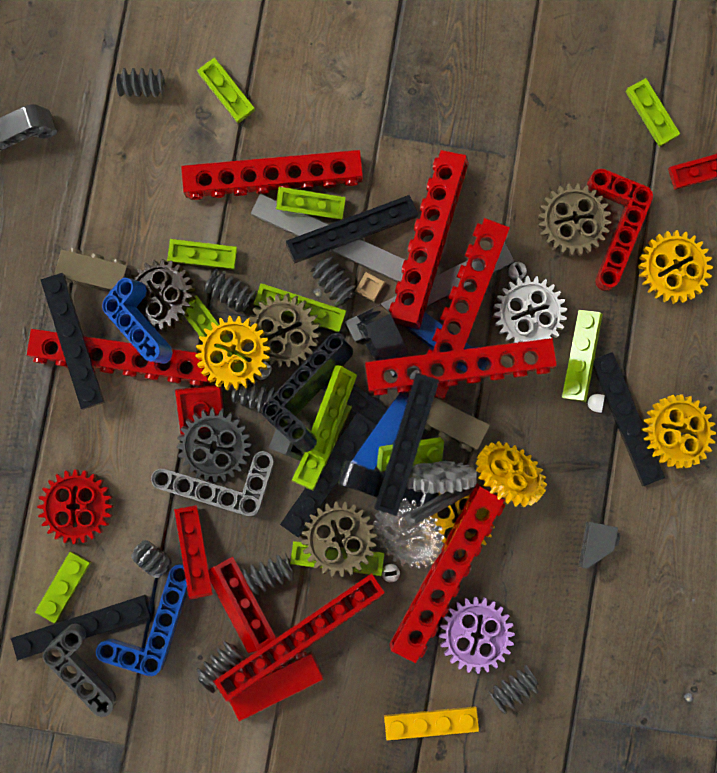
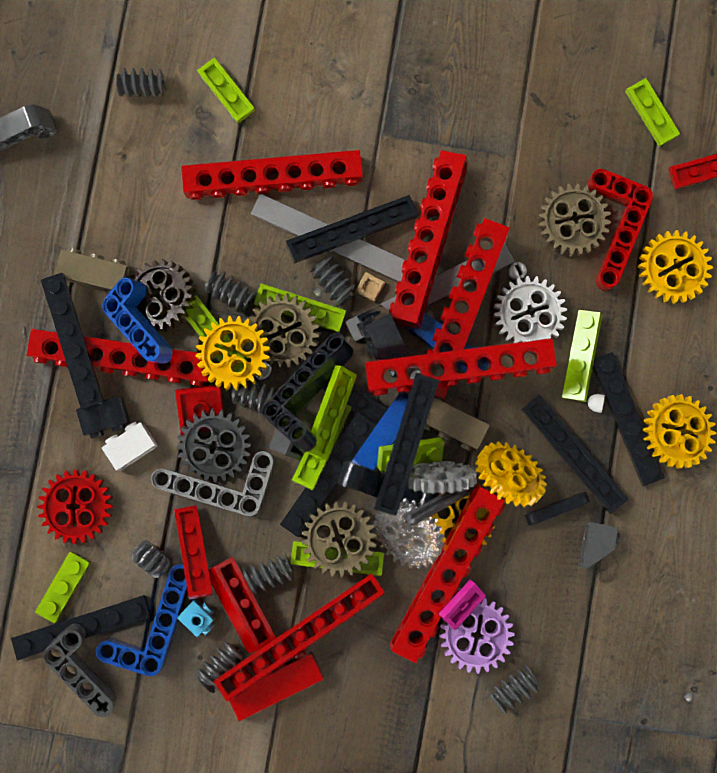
(103, 417): none -> black brick
(129, 446): none -> white brick
(198, 618): none -> medium azure brick
(202, 254): lime plate -> none
(310, 203): lime plate -> none
(389, 568): white hinge -> none
(431, 723): yellow plate -> none
(462, 604): none -> dark pink tile
(557, 508): none -> black beam
(574, 454): none -> black plate

